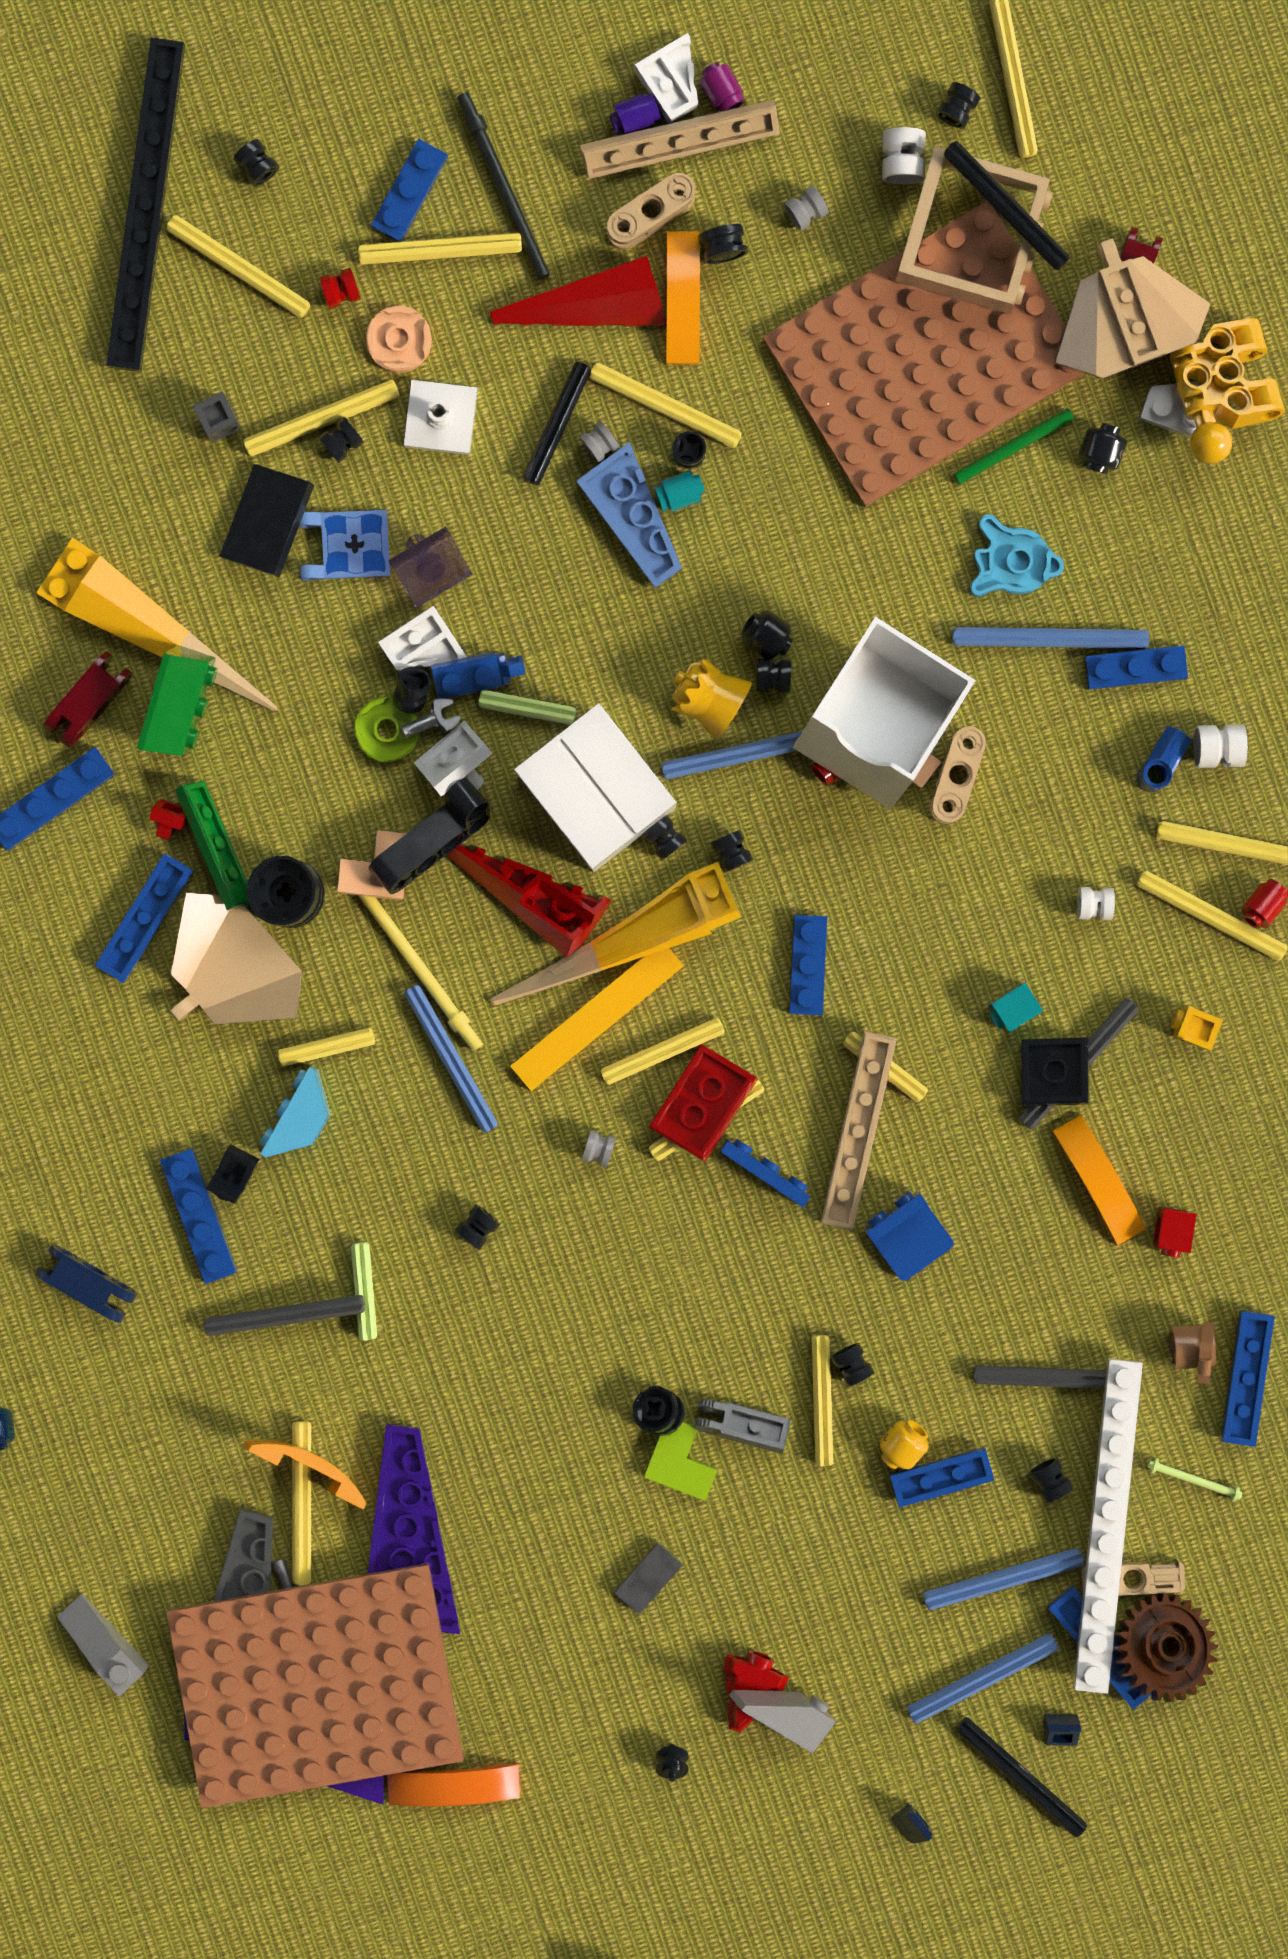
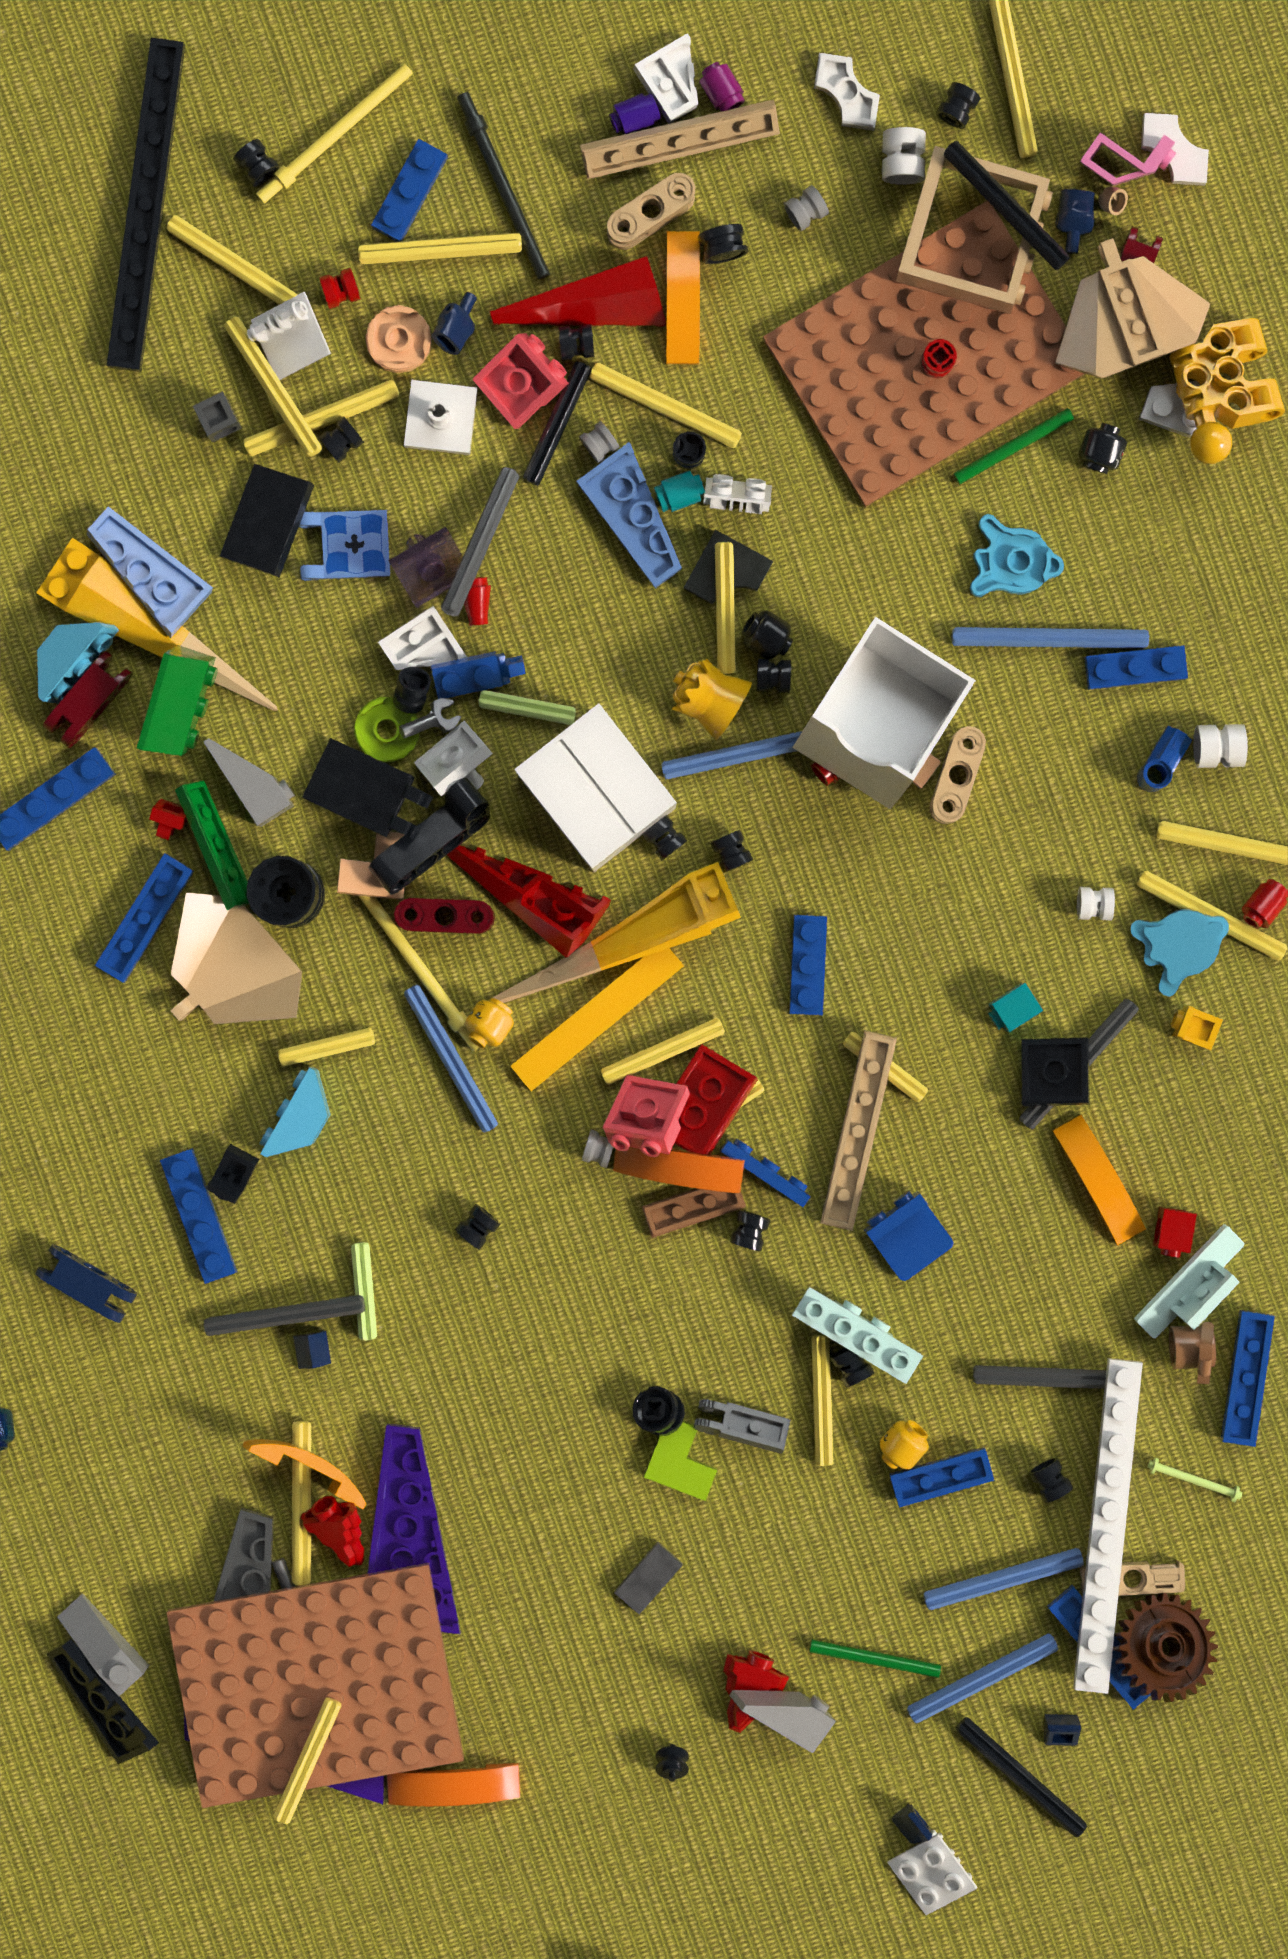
(68, 655): none -> medium azure slope
(107, 1712): none -> black wing
(153, 575): none -> medium blue wing
(257, 789): none -> light grey slope
(273, 387): none -> light yellow axle
(286, 175): none -> light yellow bar
(289, 336): none -> white hinge
(307, 1760): none -> light yellow axle
(312, 1350): none -> dark blue slope
(337, 1528): none -> red rock
(363, 789): none -> black tile
(427, 910): none -> dark red piece
(455, 325): none -> dark blue piece
(477, 602): none -> red cone
(480, 541): none -> dark grey axle
(489, 1023): none -> yellow head
(521, 379): none -> coral plate
(569, 344): none -> black wheel
(646, 1115): none -> coral plate
(683, 1169): none -> orange slope
(688, 1209): none -> medium nougat tile
(723, 488): none -> white hinge
(725, 607): none -> light yellow axle
(749, 569): none -> pearl dark grey tile
(750, 1230): none -> black wheel
(855, 102): none -> white tile
(858, 1334): none -> light aqua bracket
(875, 1658): none -> green bar
(932, 1874): none -> white hinge
(936, 364): none -> red wheel
(1075, 216): none -> dark blue piece
(1116, 195): none -> tan hinge
(1159, 158): none -> bright pink piece
(1181, 943): none -> medium azure tile
(1189, 163): none -> white tile
(1195, 1287): none -> light aqua bracket

